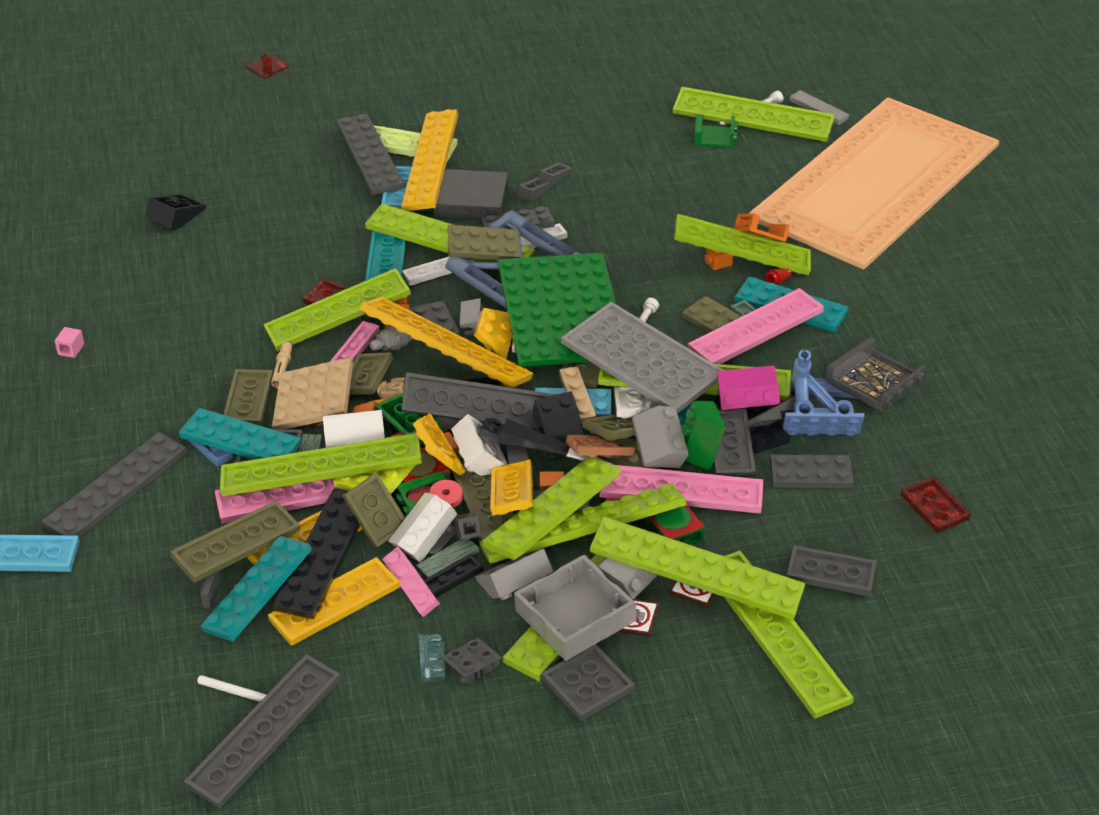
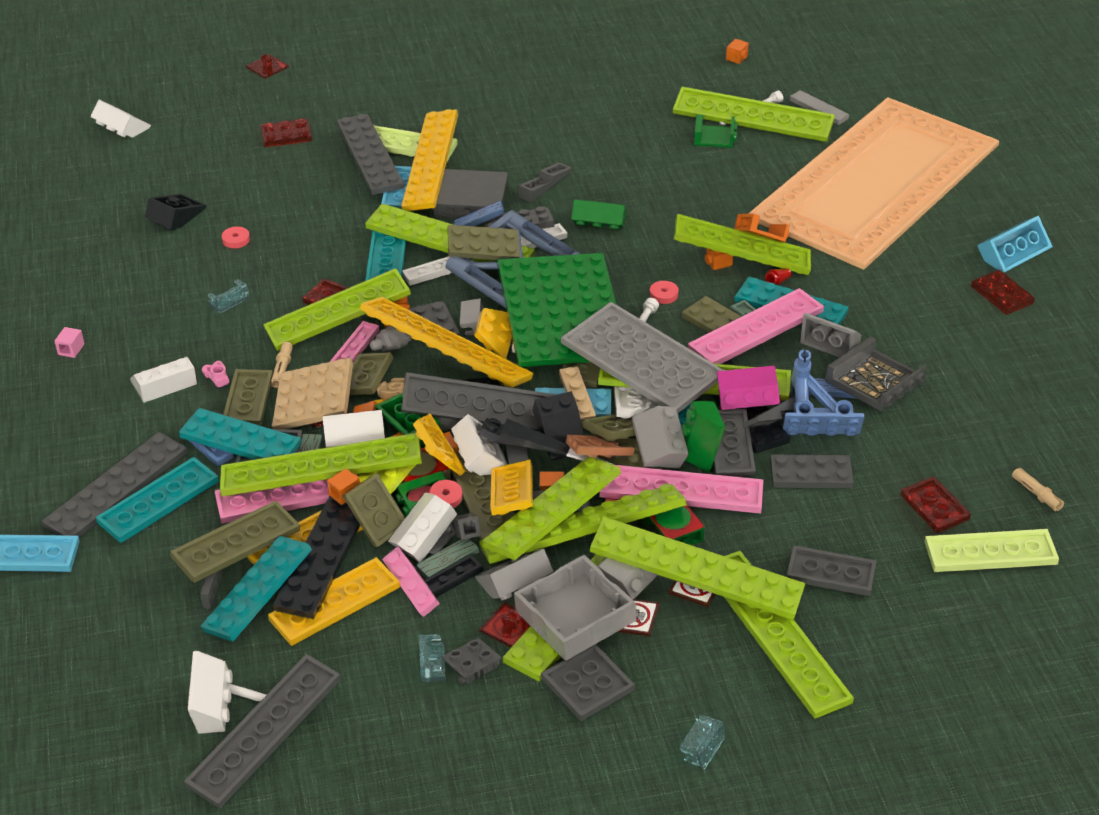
(118, 120): none -> white slope
(157, 499): none -> teal plate
(164, 379): none -> white slope
(209, 693): none -> white slope
(216, 373): none -> bright pink plate
(229, 298): none -> clear light blue hinge
(235, 237): none -> coral piece
(286, 132): none -> clear red plate
(341, 484): none -> orange brick
(481, 216): none -> medium blue tile
(505, 625): none -> clear red piece
(599, 214): none -> green slope
(664, 292): none -> coral piece
(703, 740): none -> clear light blue hinge
(737, 51): none -> orange brick
(828, 336): none -> light grey slope
(991, 550): none -> yellowish green plate
(1002, 292): none -> clear red plate
(1015, 245): none -> medium azure slope
(1043, 493): none -> tan pin

